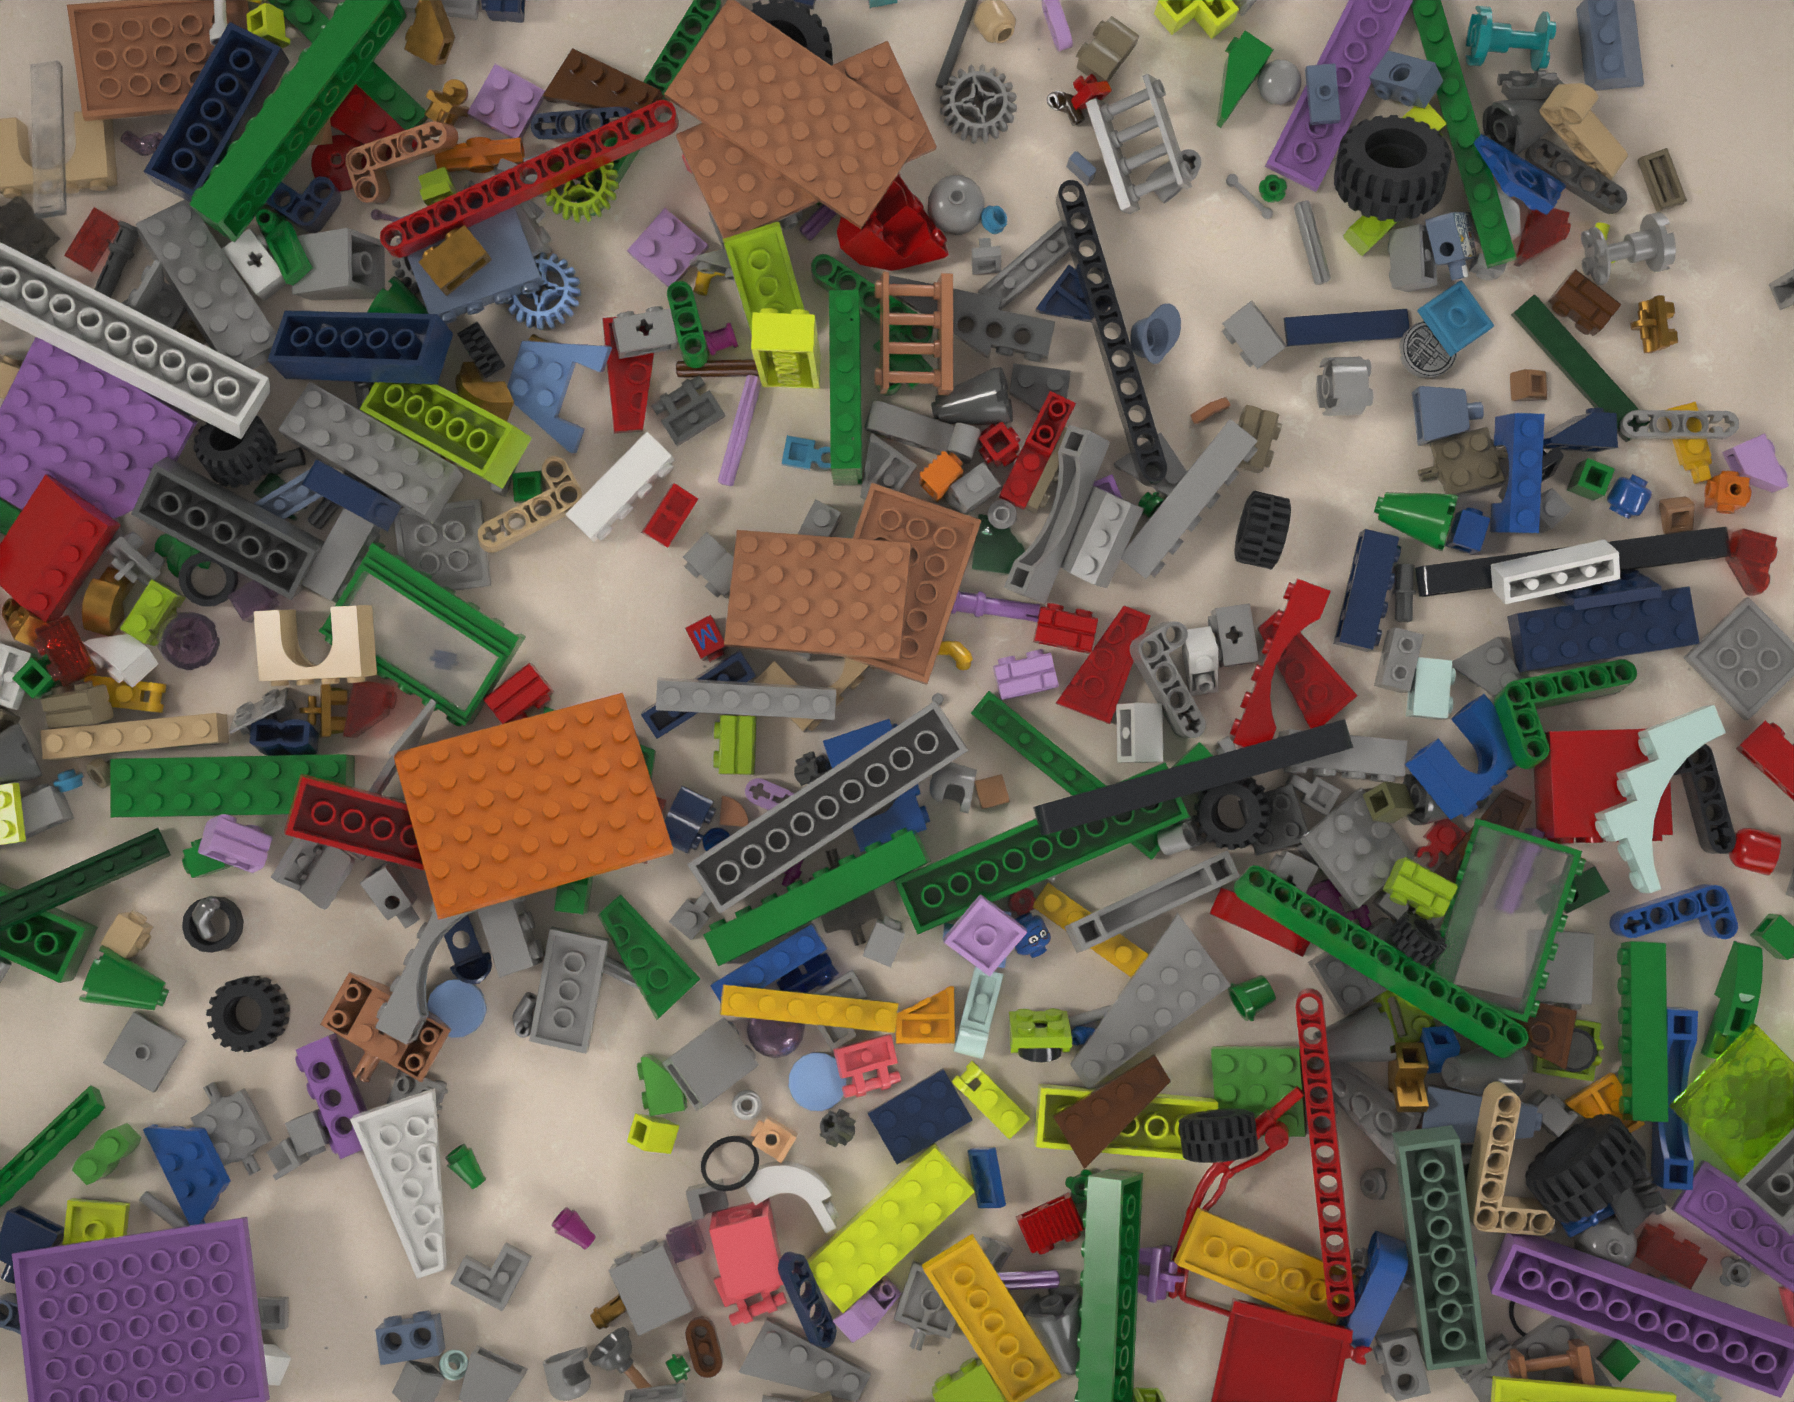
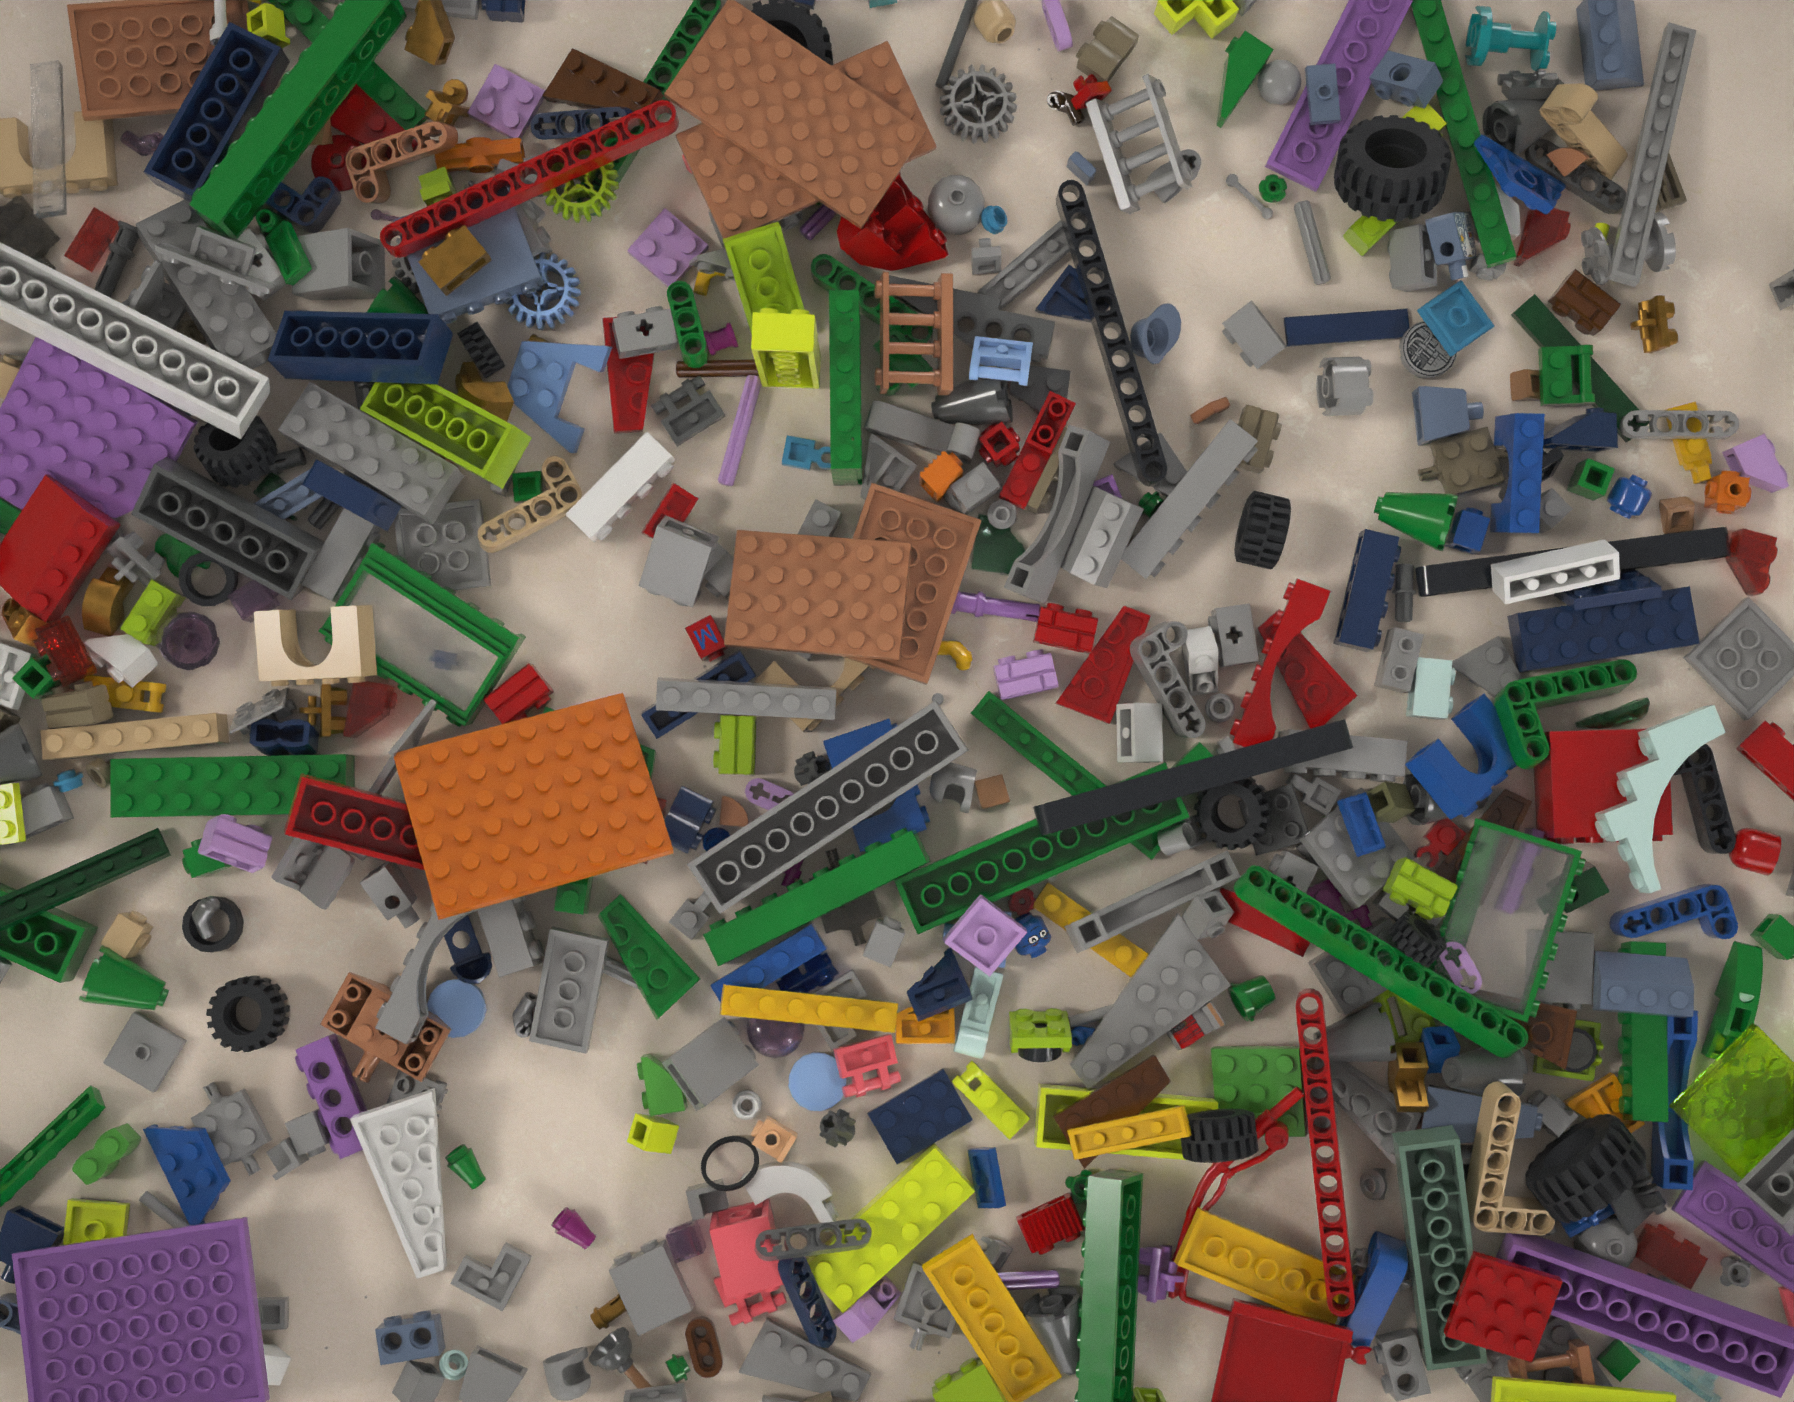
(220, 256): none -> light grey bracket
(678, 561): none -> light grey panel
(812, 1235): none -> dark grey beam
(939, 989): none -> dark blue wing
(1001, 354): none -> light blue plate
(1129, 1132): none -> yellow tile
(1196, 1026): none -> leg
(1207, 915): none -> light grey brick
(1228, 708): none -> light grey plate
(1361, 824): none -> blue plate
(1467, 964): none -> lavender beam
(1502, 1306): none -> red plate
(1556, 375): none -> green plate
(1567, 159): none -> nougat tile
(1617, 717): none -> clear green brick
(1642, 984): none -> sand blue slope
(1651, 155): none -> light grey plate

